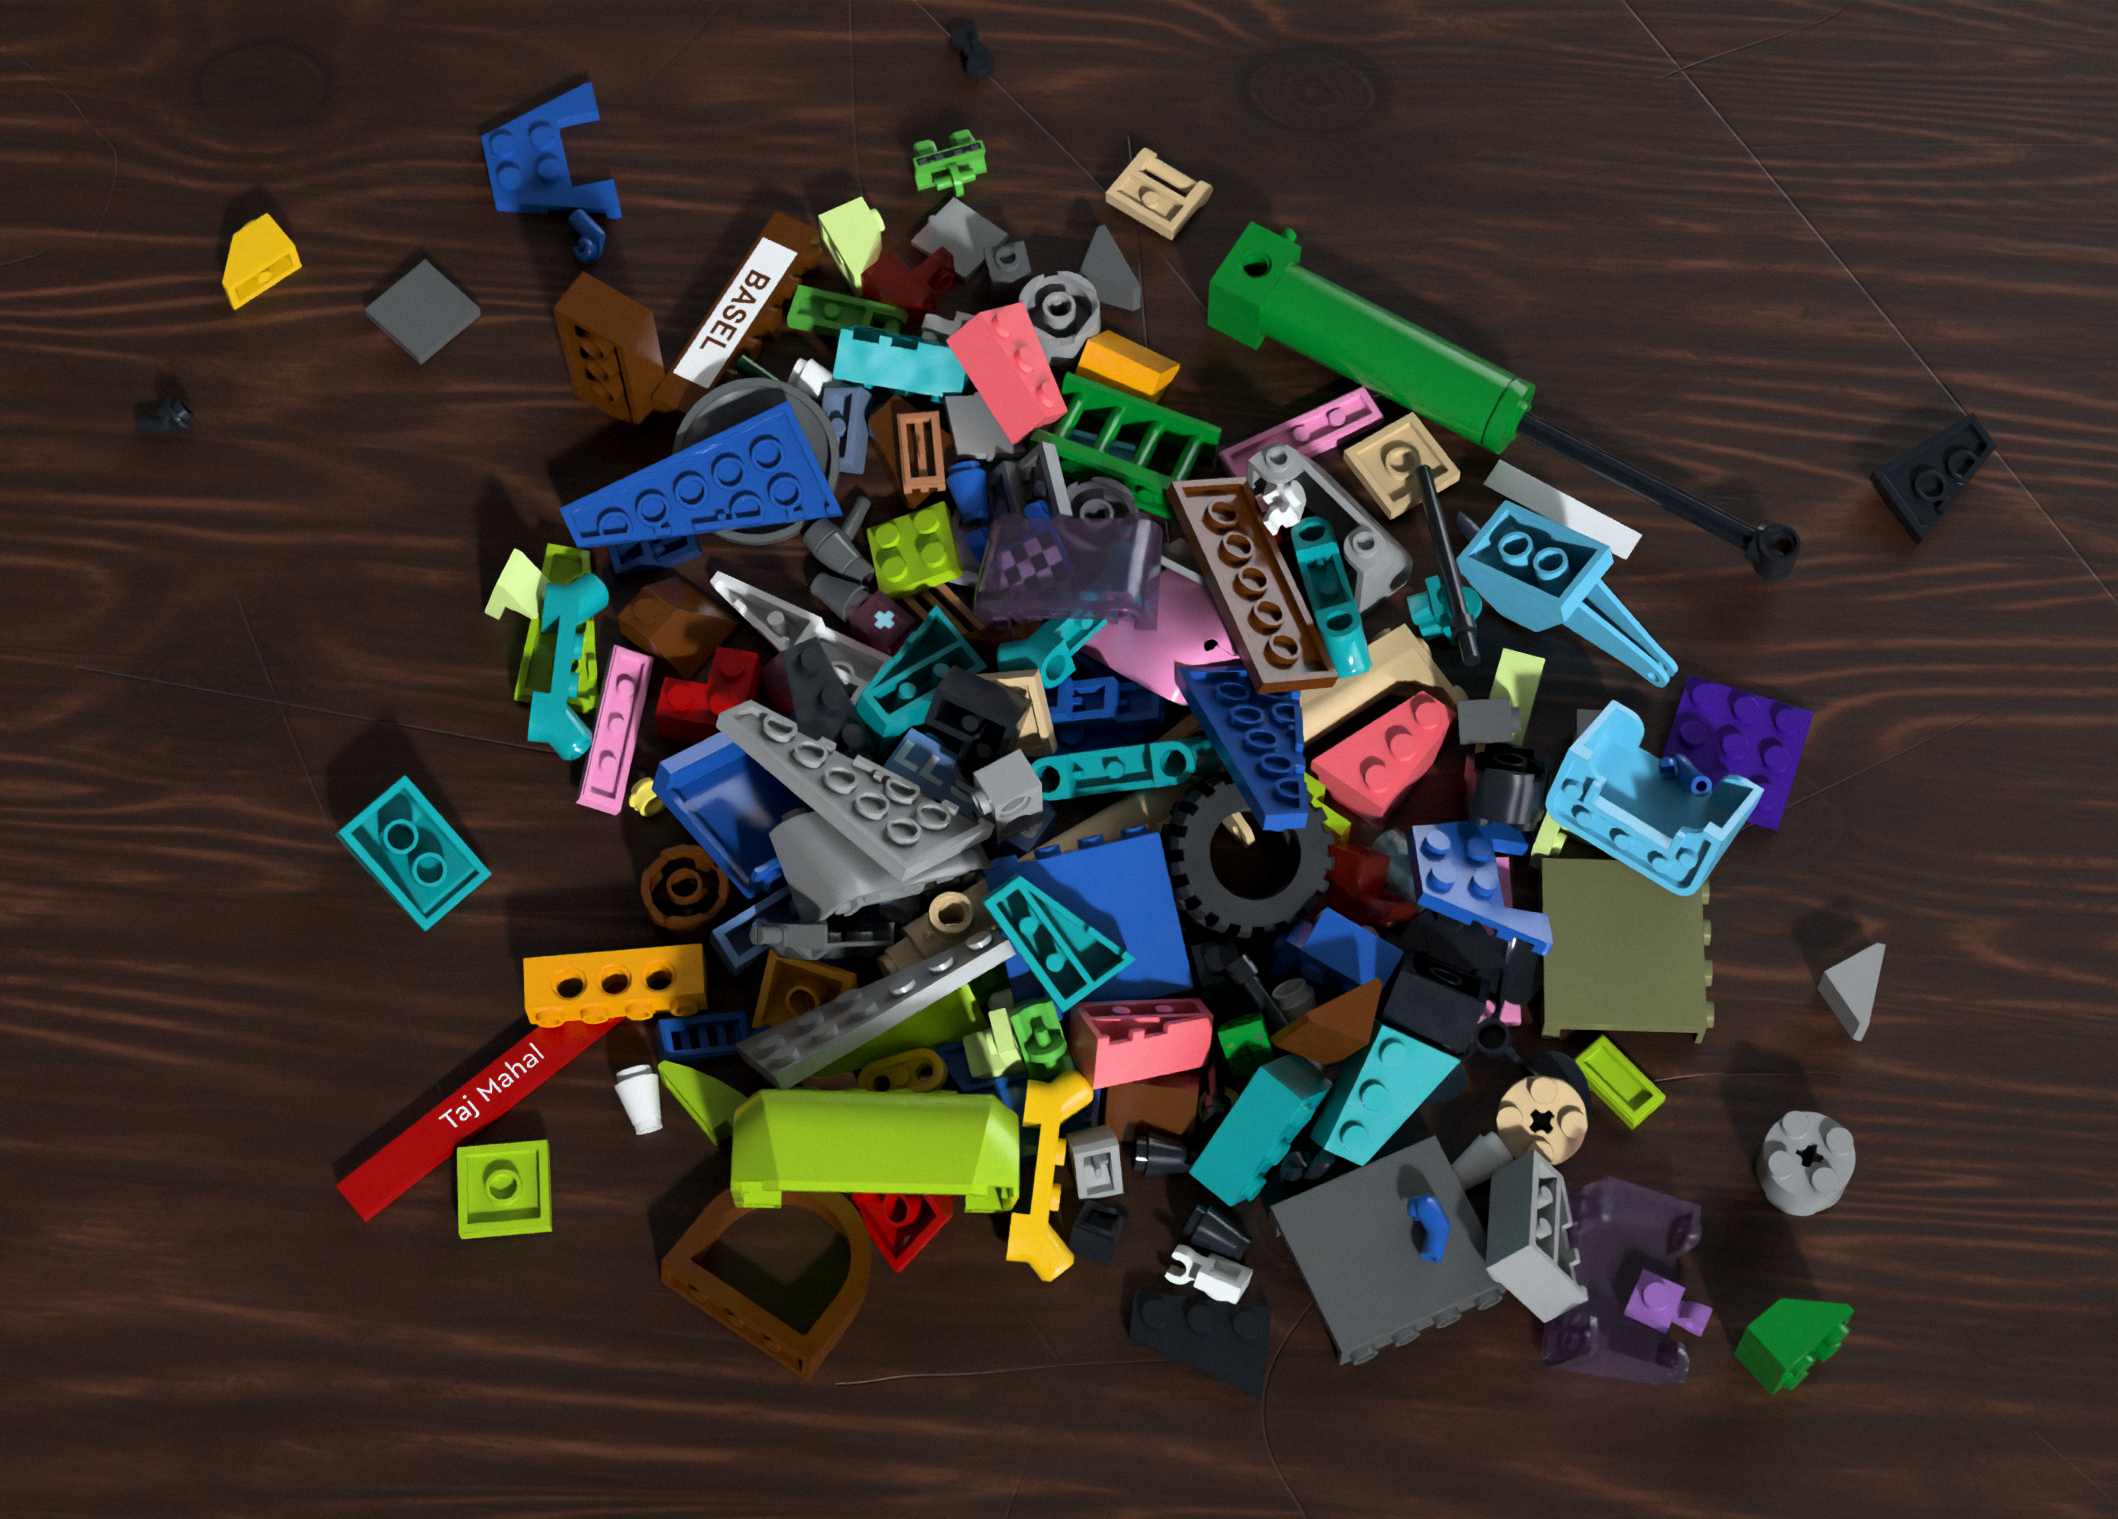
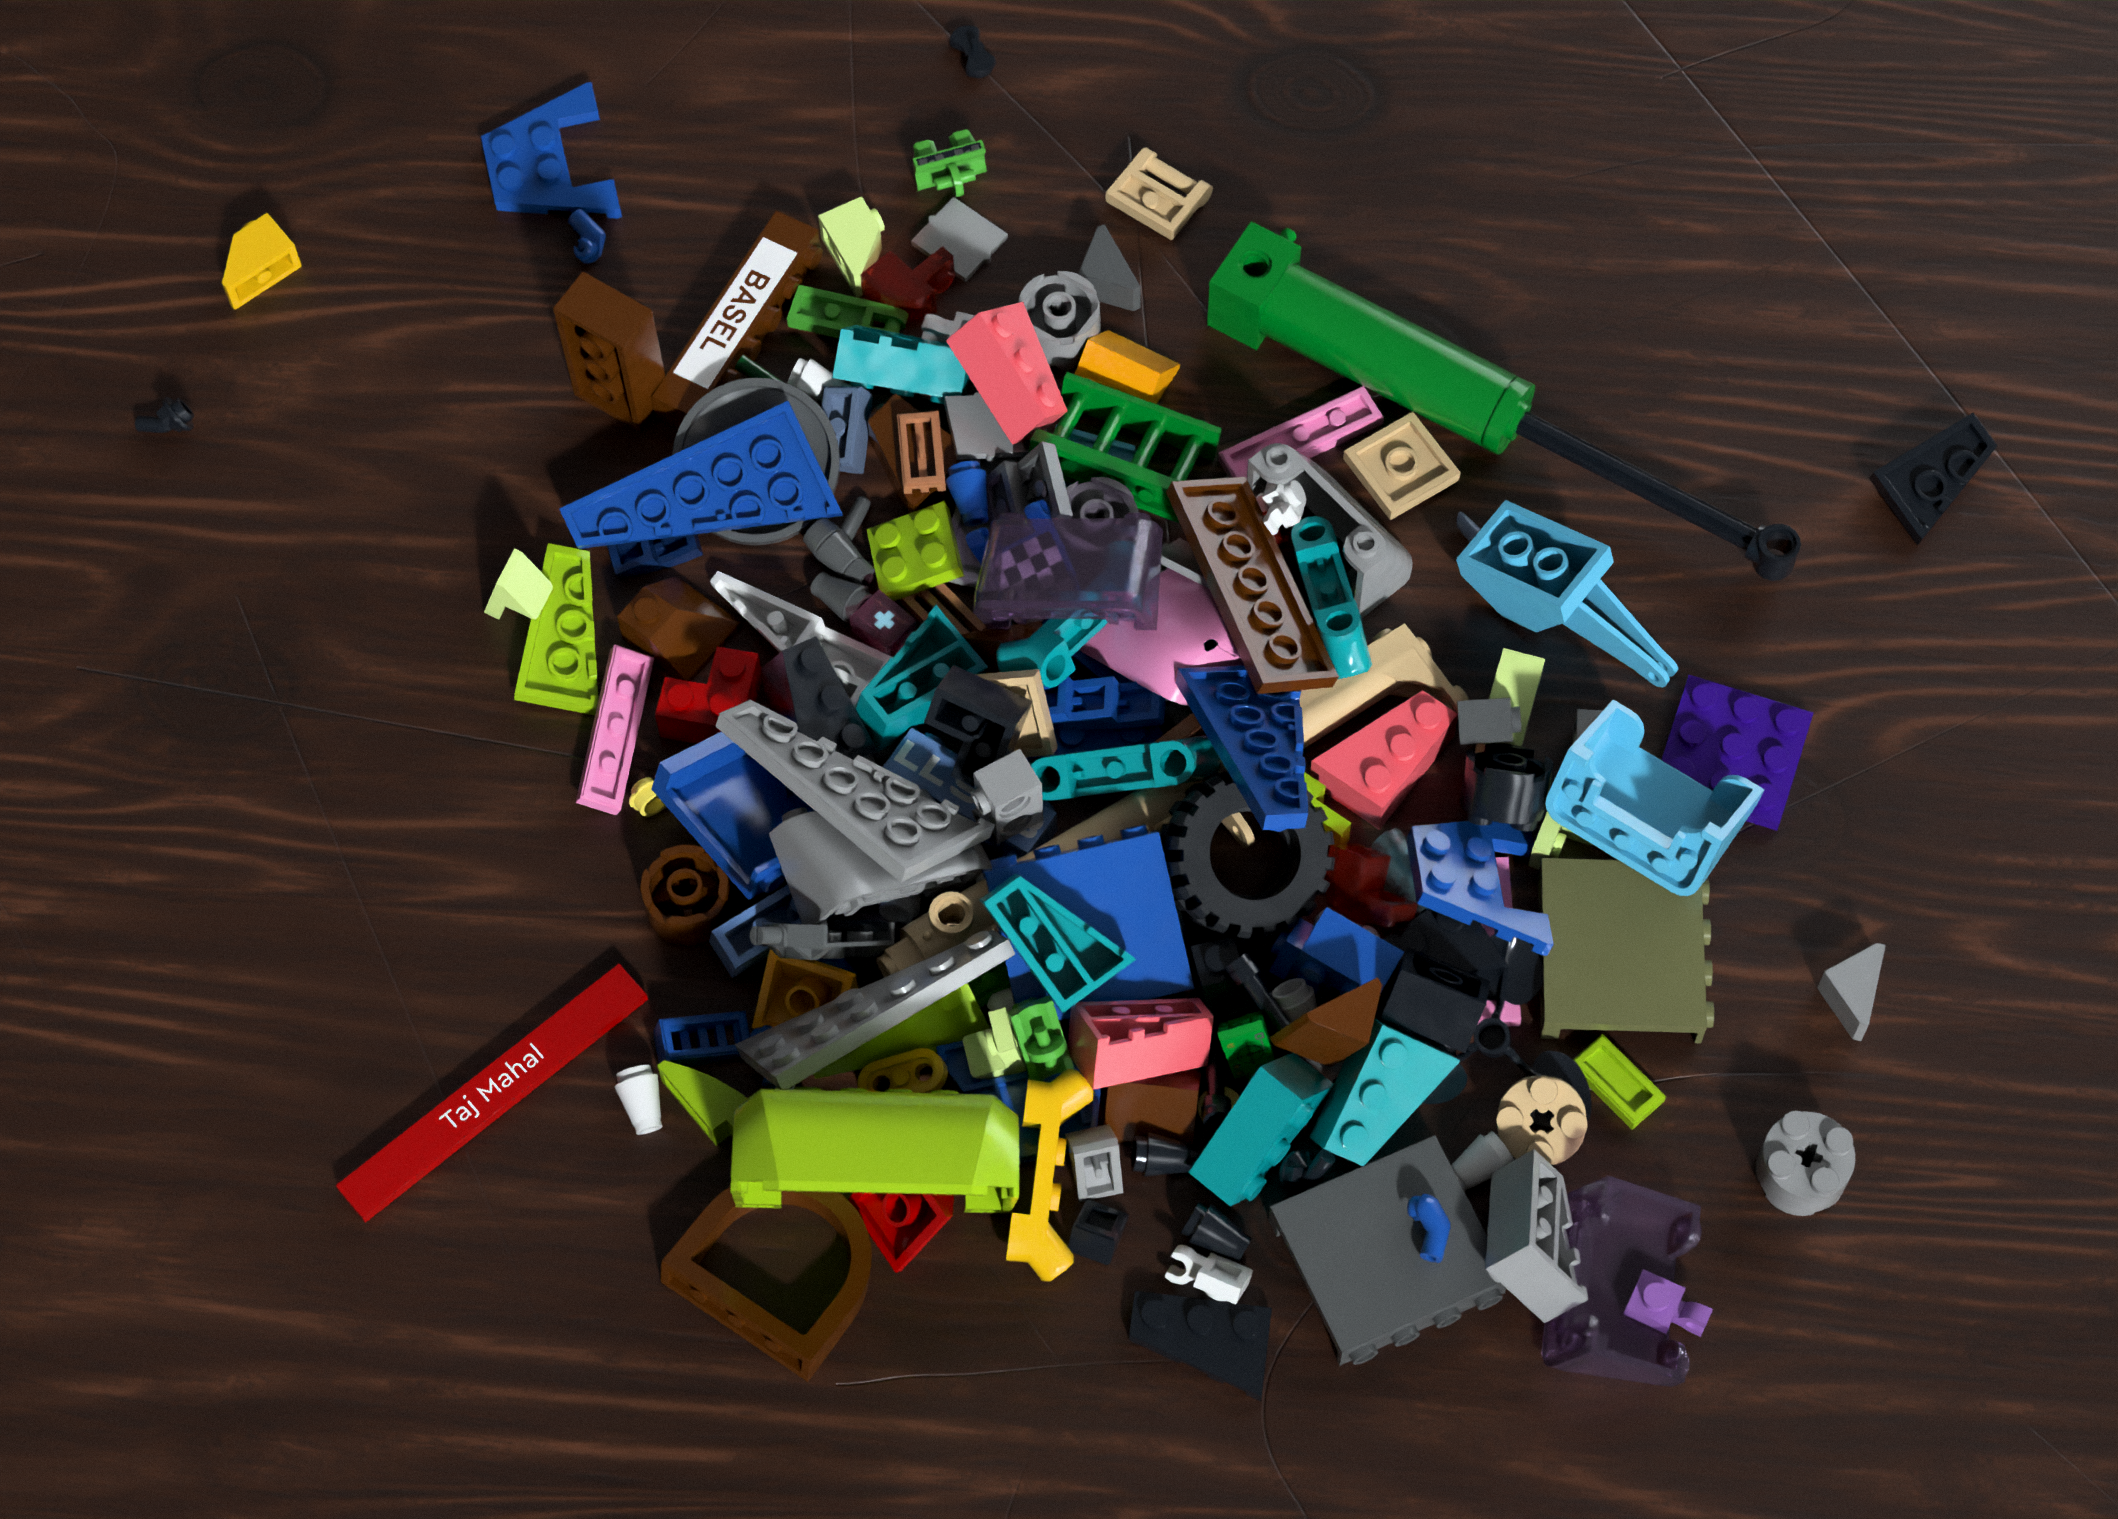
(413, 853): teal slope -> none
(422, 312): dark grey tile -> none
(504, 1189): lime plate -> none
(550, 715): teal plate -> none
(594, 972): light orange brick -> none
(1006, 272): dark grey brick -> none
(1432, 610): teal hips -> none
(1462, 623): black bar -> none
(1561, 508): white sticker -> none
(1686, 775): blue arm -> none
(1790, 1338): green slope -> none

